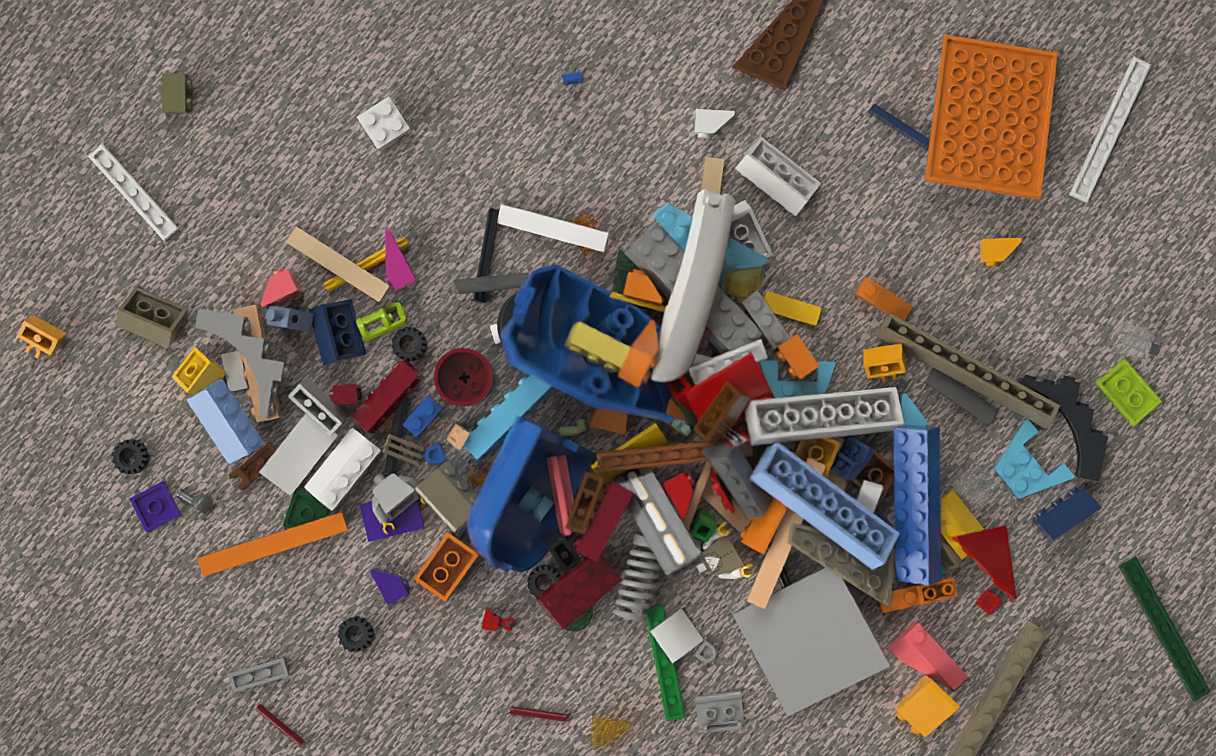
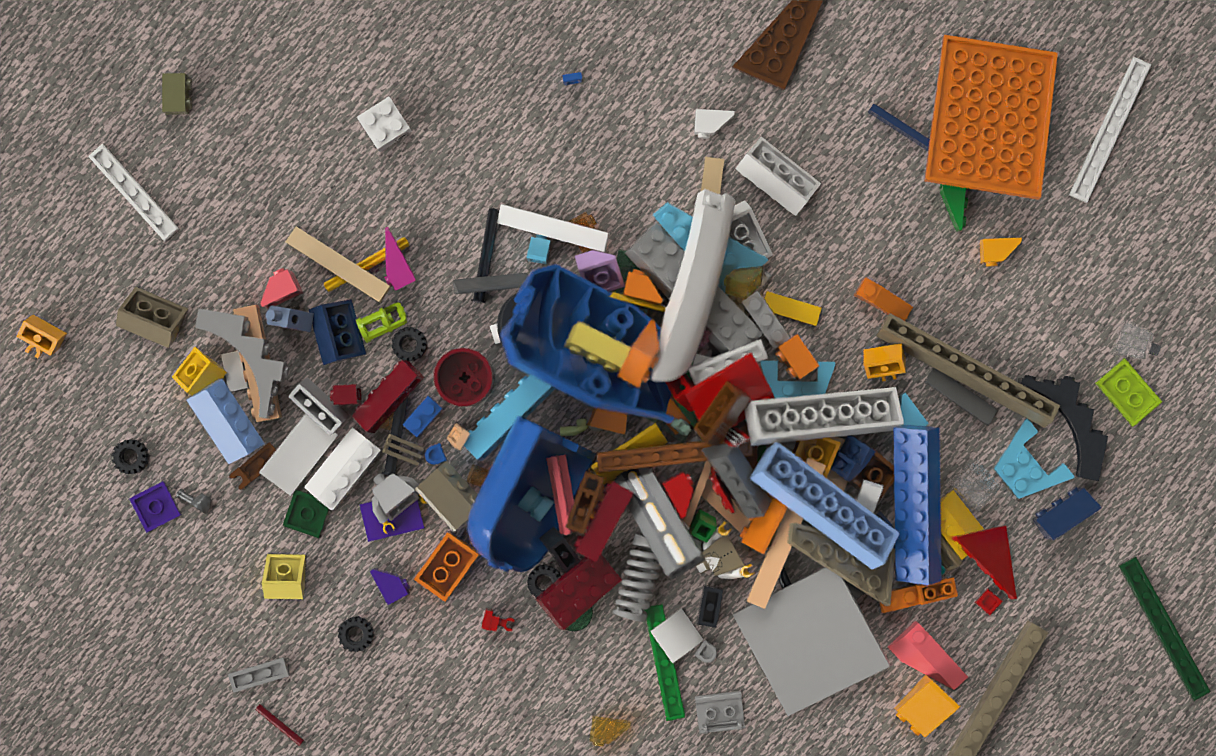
(273, 543): orange tile -> none
(284, 576): none -> light yellow slope
(538, 249): none -> medium azure slope
(538, 714): dark red bar -> none
(600, 269): none -> lavender slope
(709, 606): none -> black brick
(955, 203): none -> green slope

